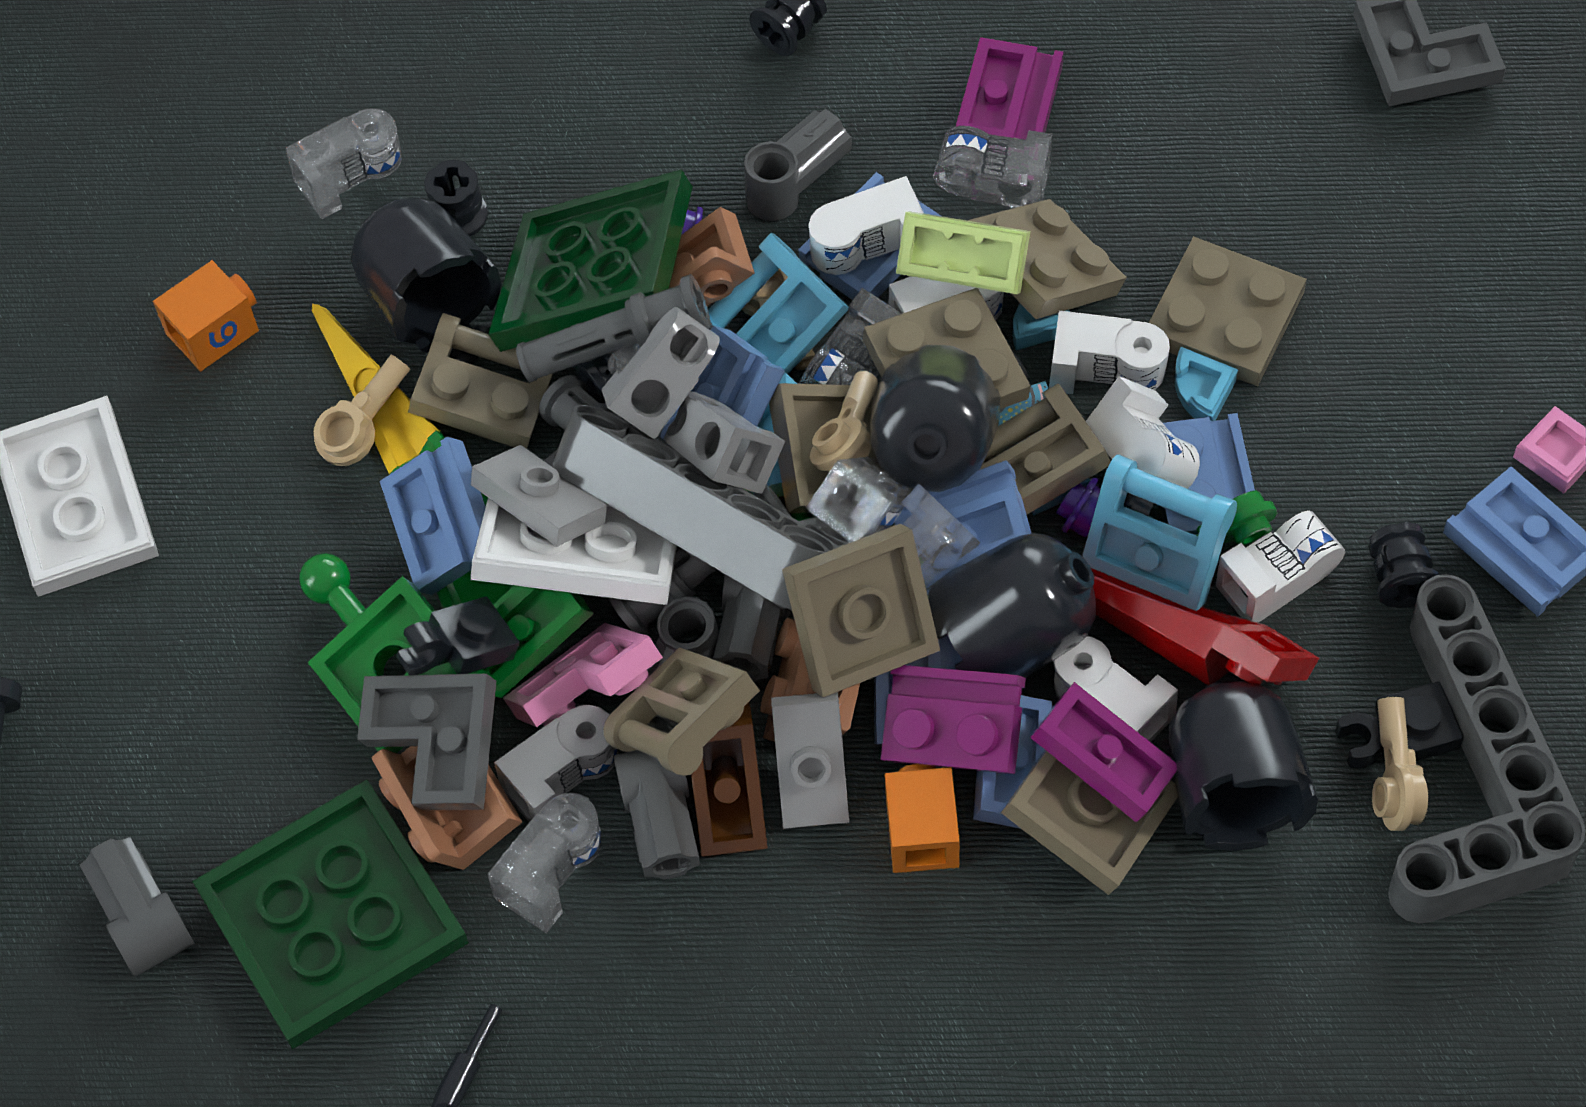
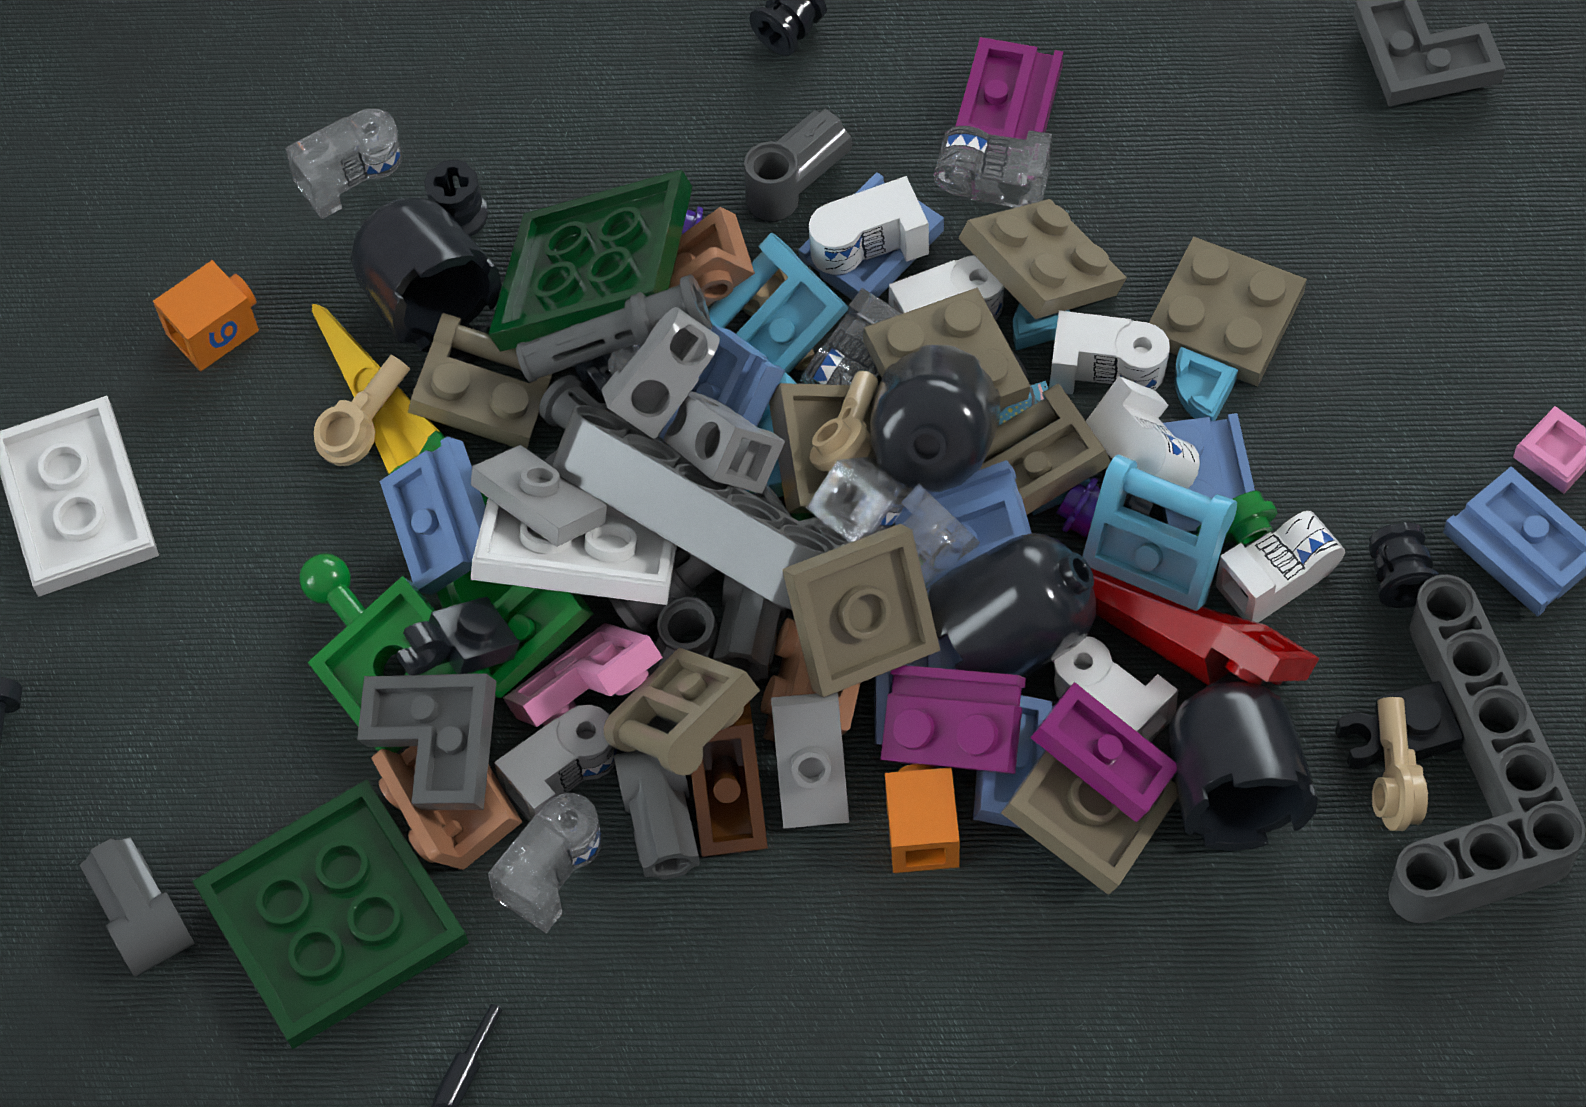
(963, 252): yellowish green plate -> none

